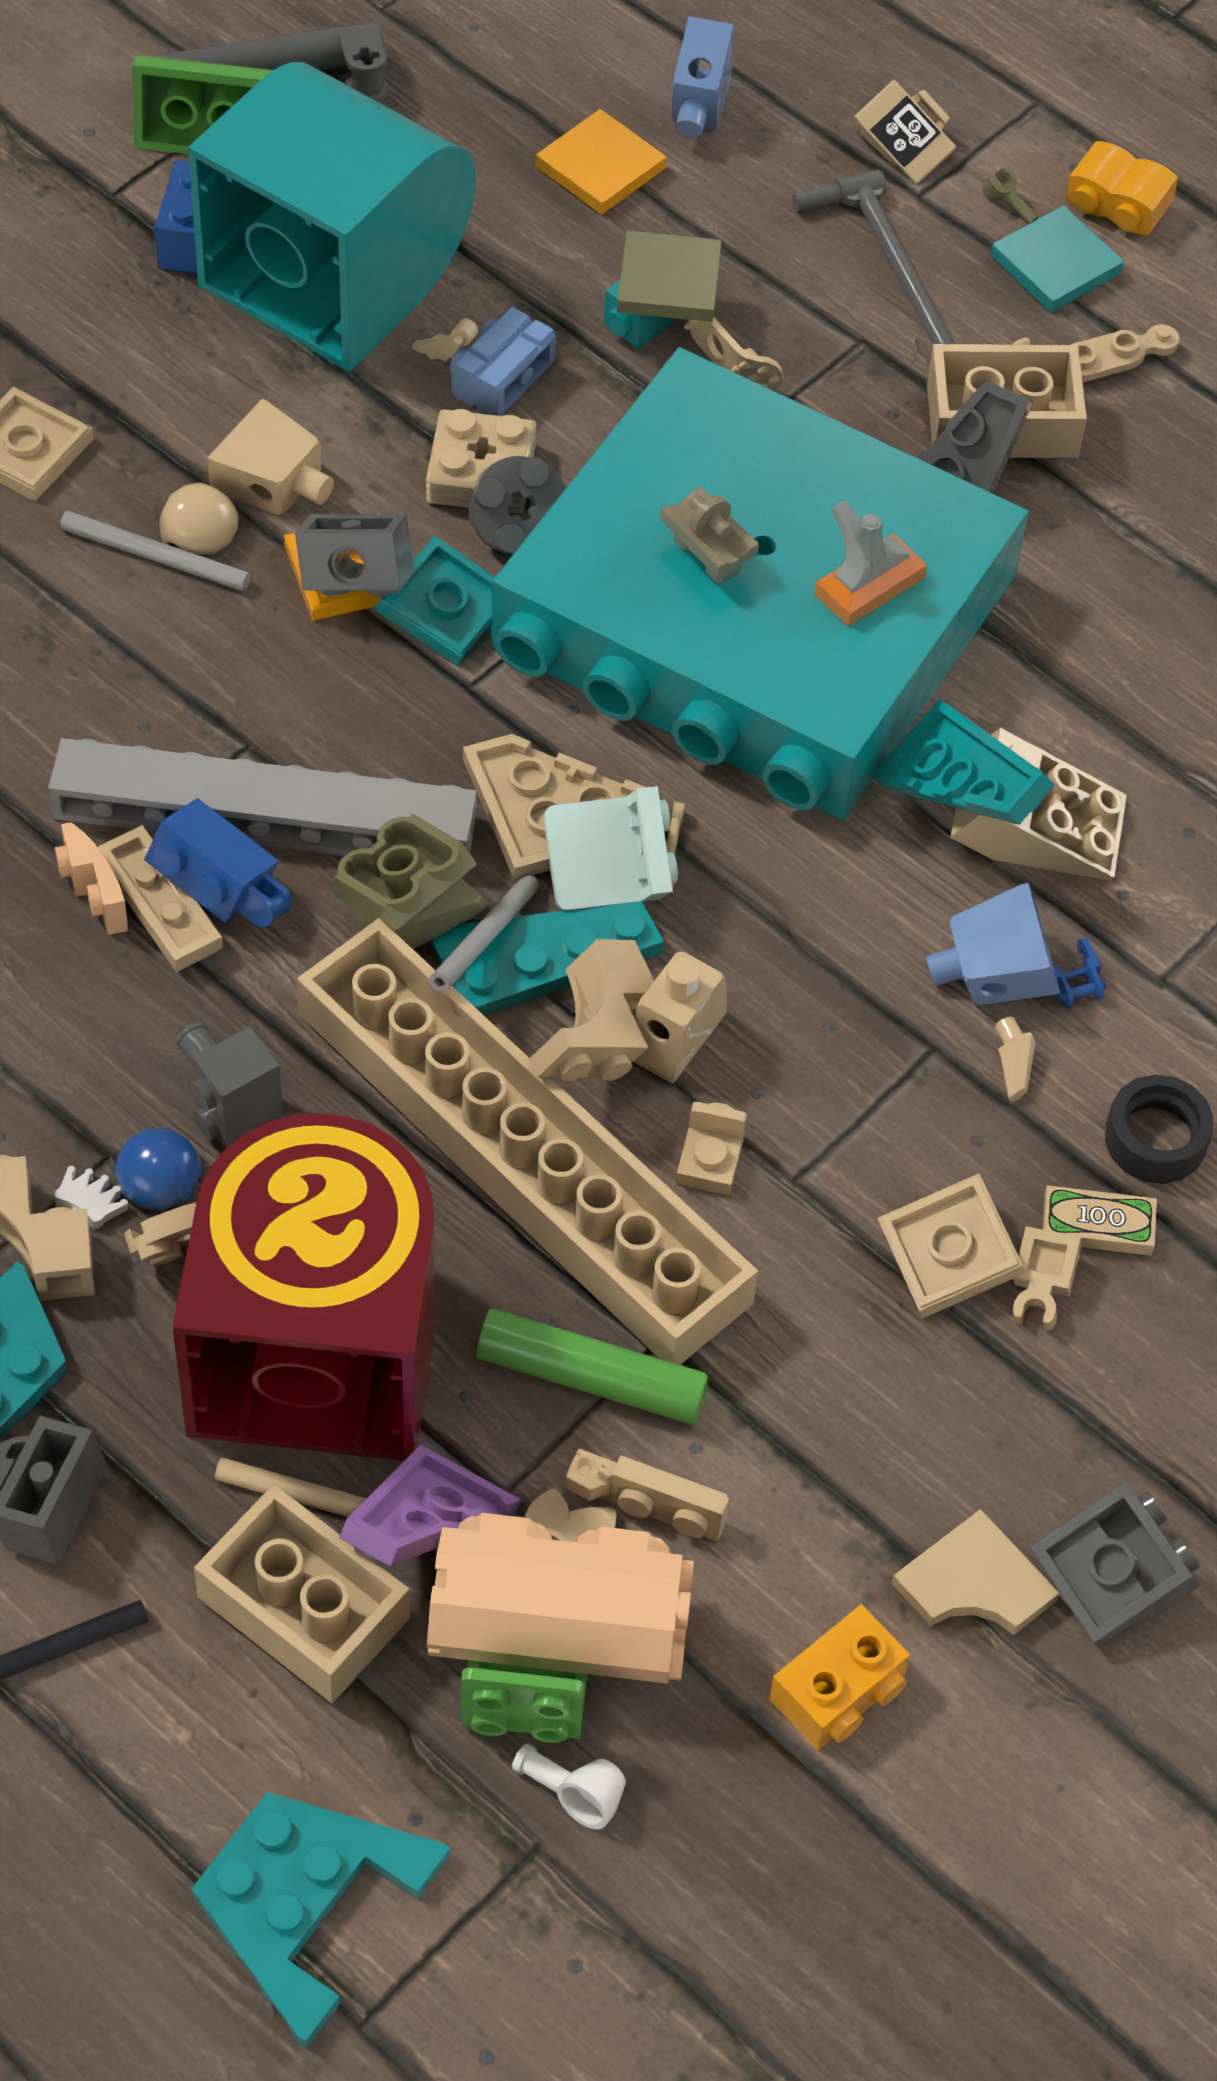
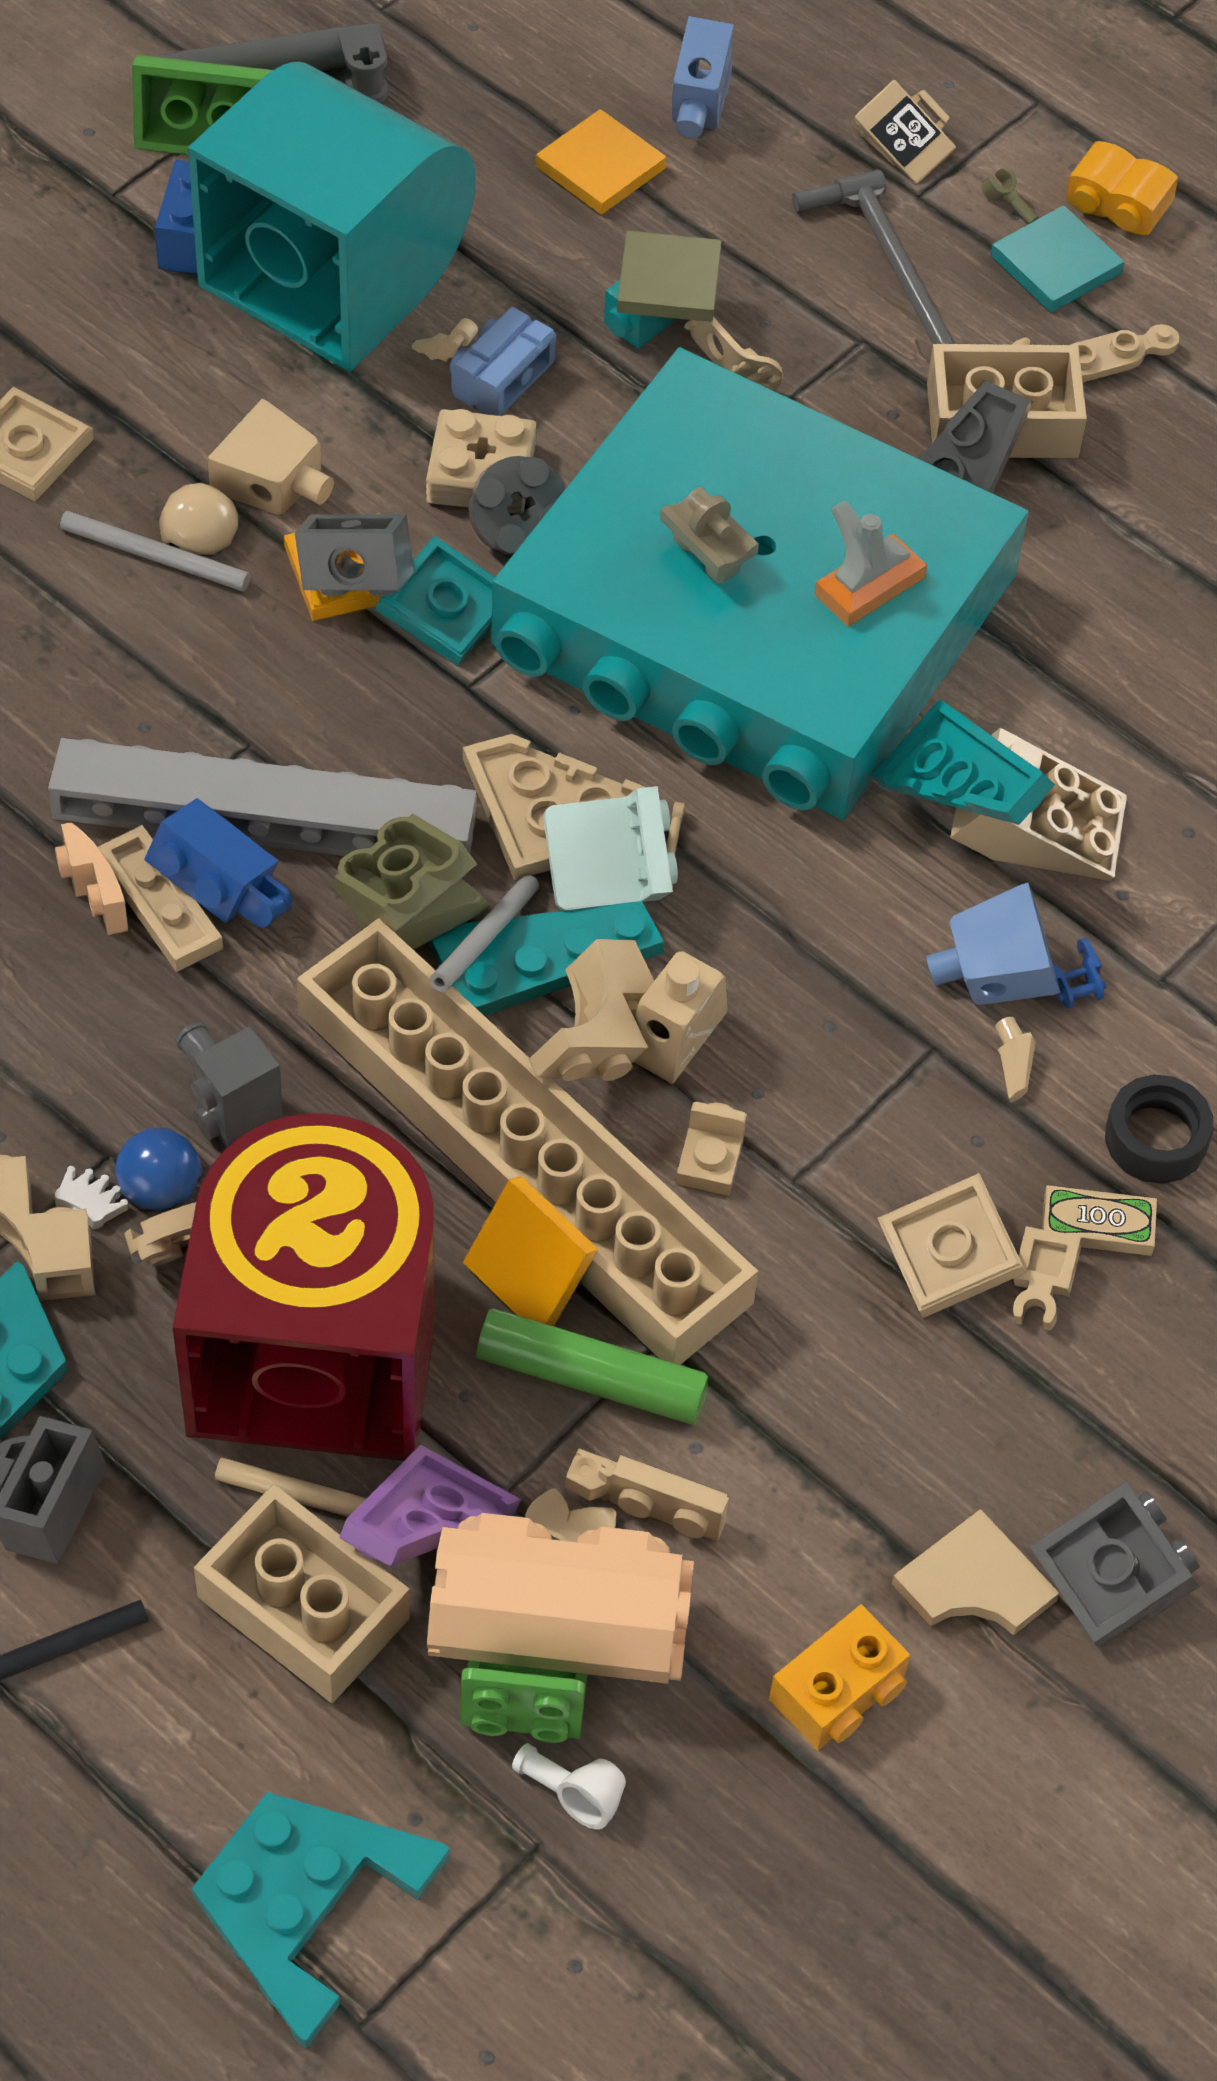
(530, 1254): none -> light orange tile

